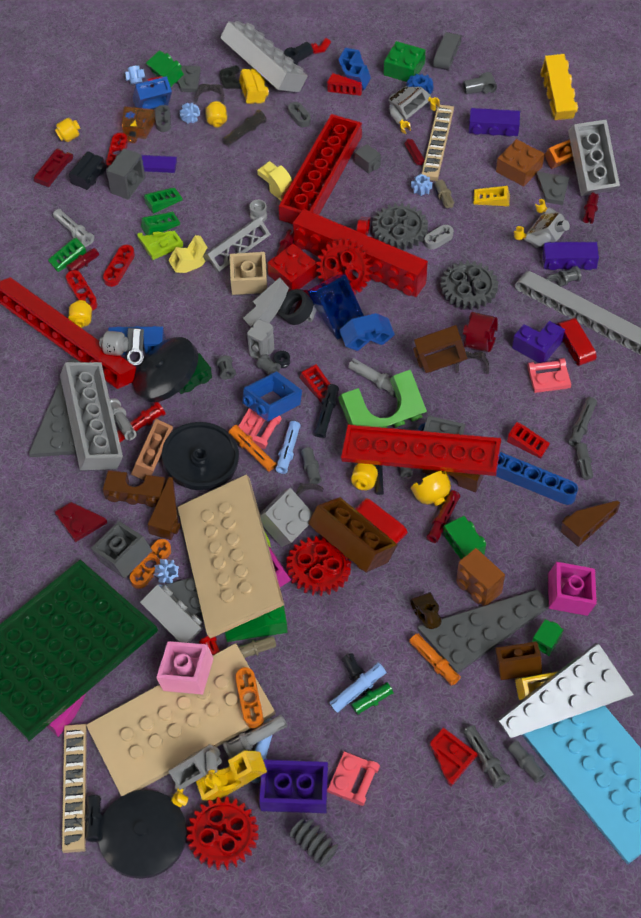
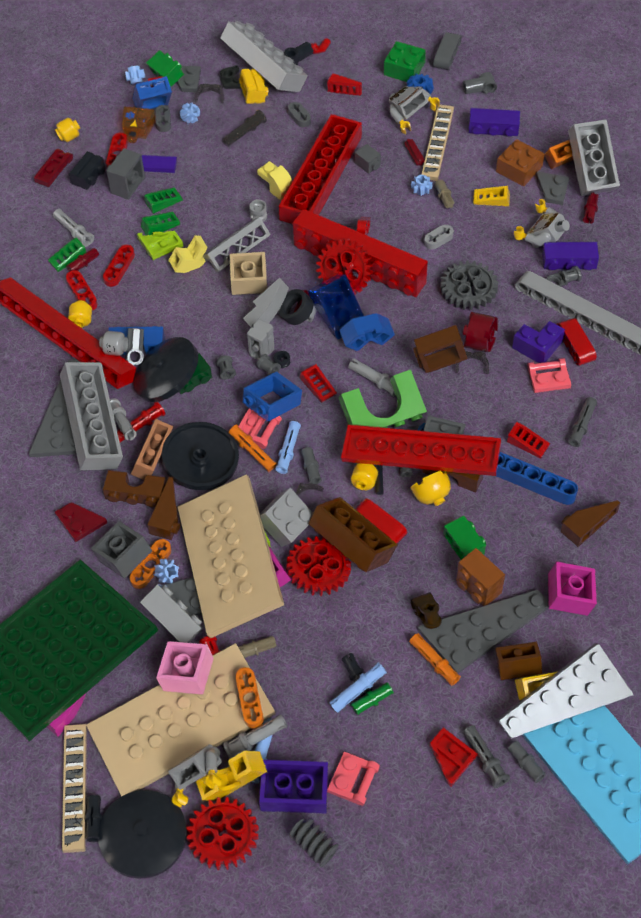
(216, 114): yellow head -> none
(264, 625): green slope -> none
(286, 242): dark red axle -> none
(293, 267): red brick -> none
(328, 404): black pin -> none
(353, 66): blue brick -> none
(400, 226): dark grey gear -> none
(443, 516): dark red pin -> none
(548, 636): green brick -> none
(559, 86): yellow wedge -> none
(584, 461): dark grey axle -> none

